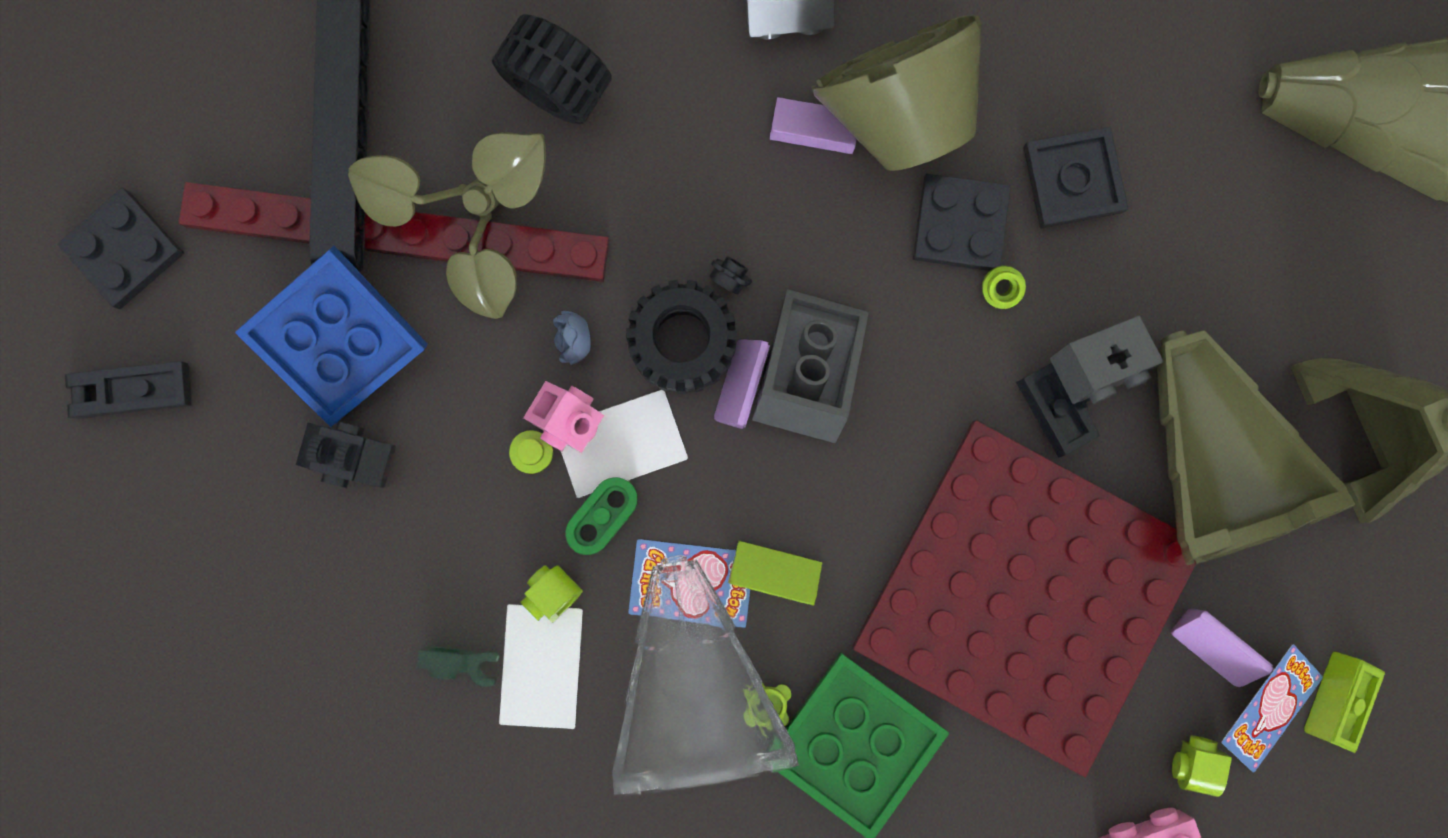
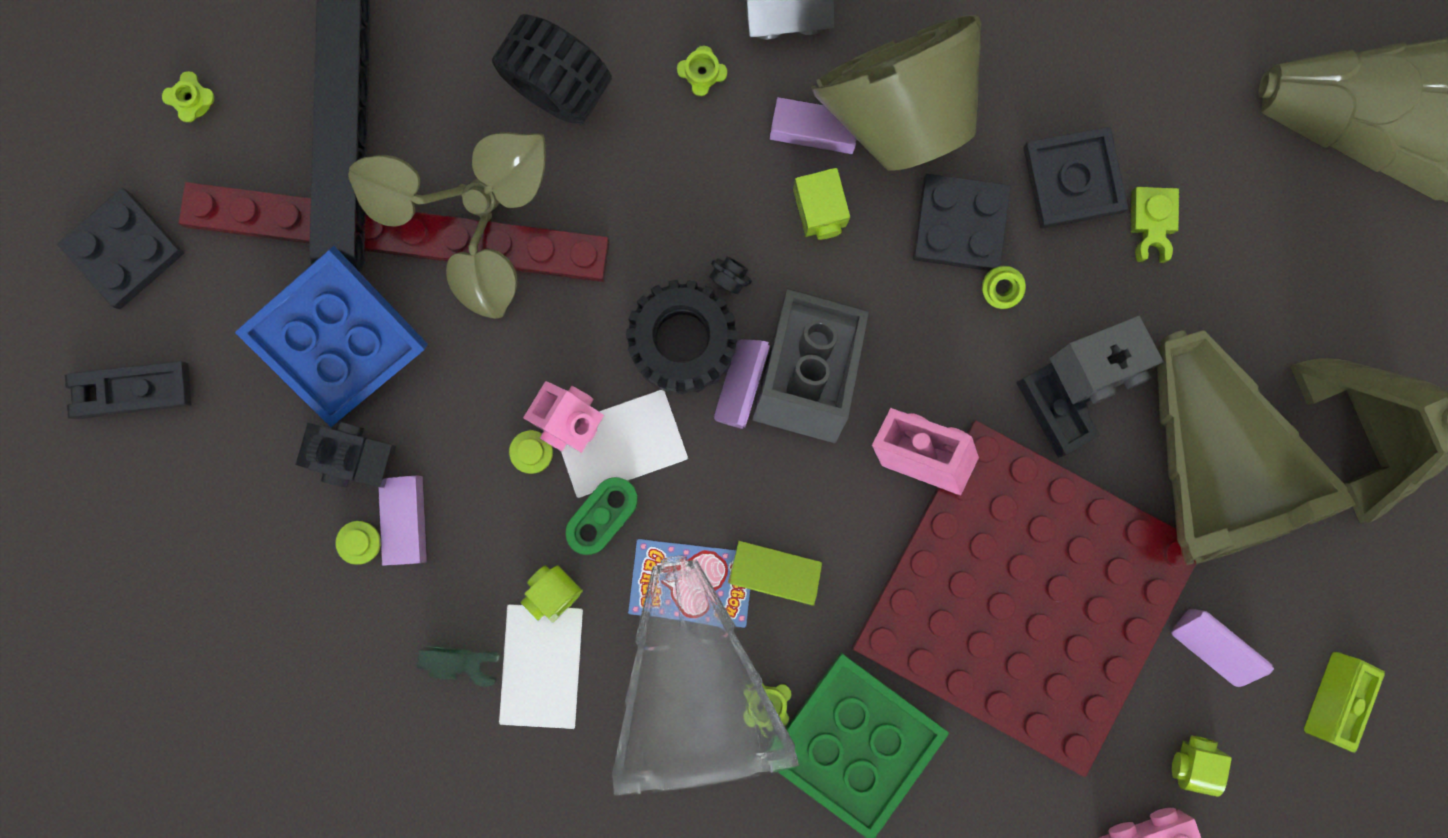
(198, 104): none -> lime plate
(358, 542): none -> lime plate
(402, 521): none -> lavender slope
(572, 337): sand blue plate -> none
(702, 58): none -> lime plate
(821, 203): none -> lime brick
(926, 450): none -> bright pink brick
(1155, 215): none -> lime plate
(1272, 709): sticker -> none

